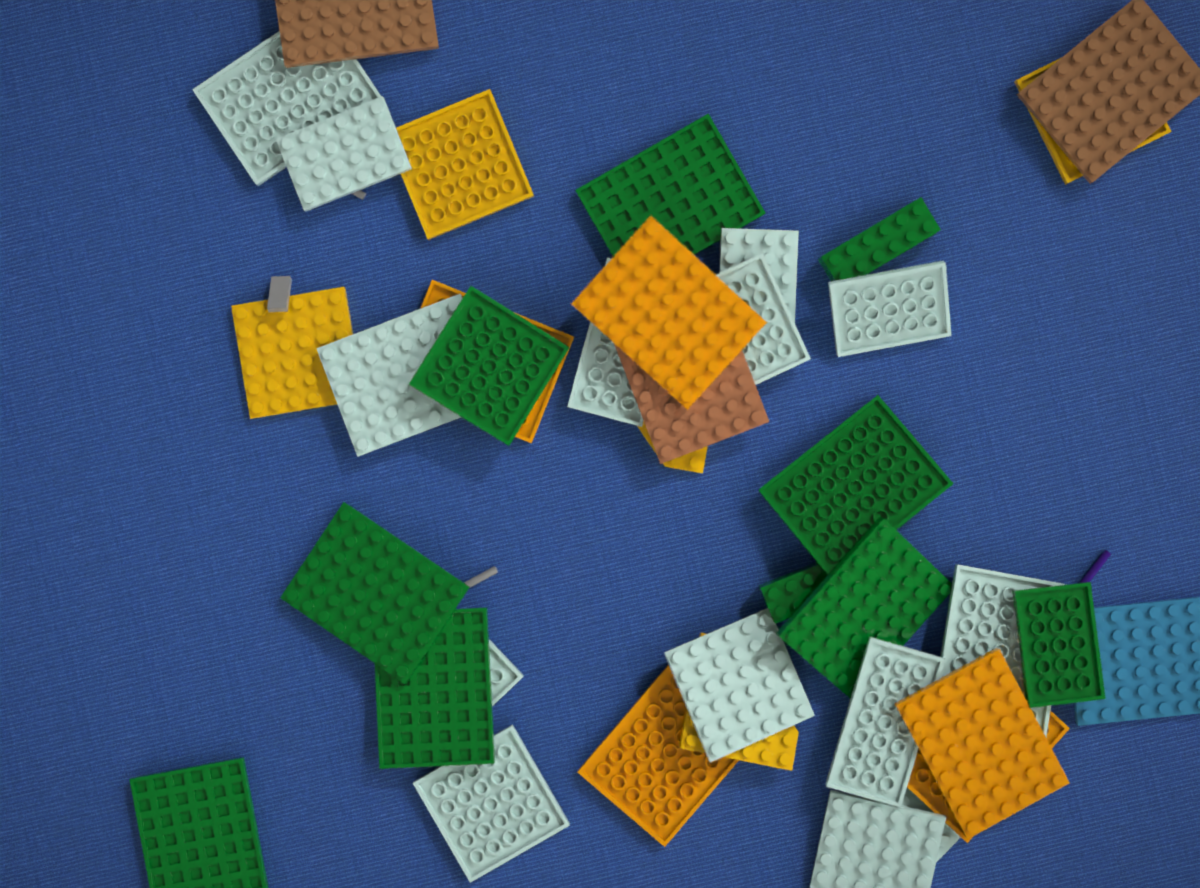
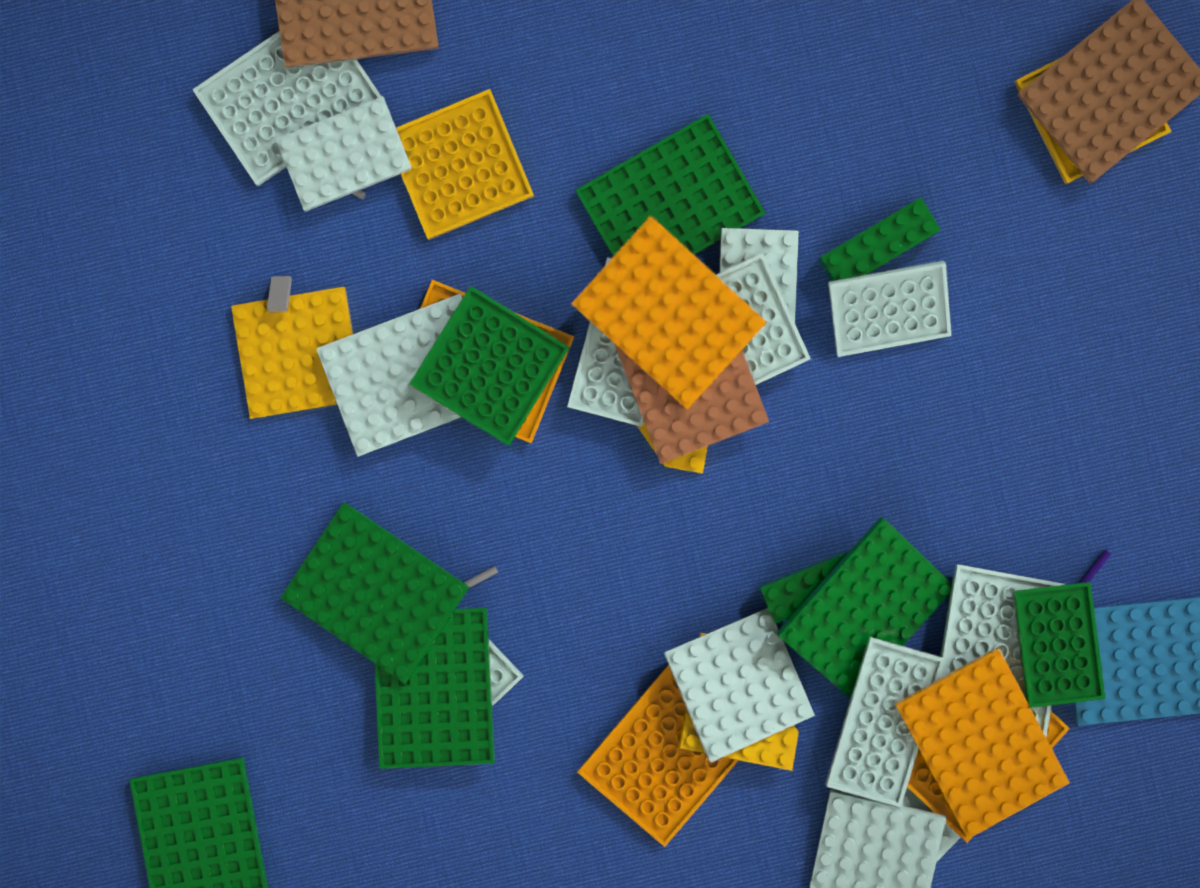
(492, 808): light aqua plate -> none
(853, 478): green plate -> none

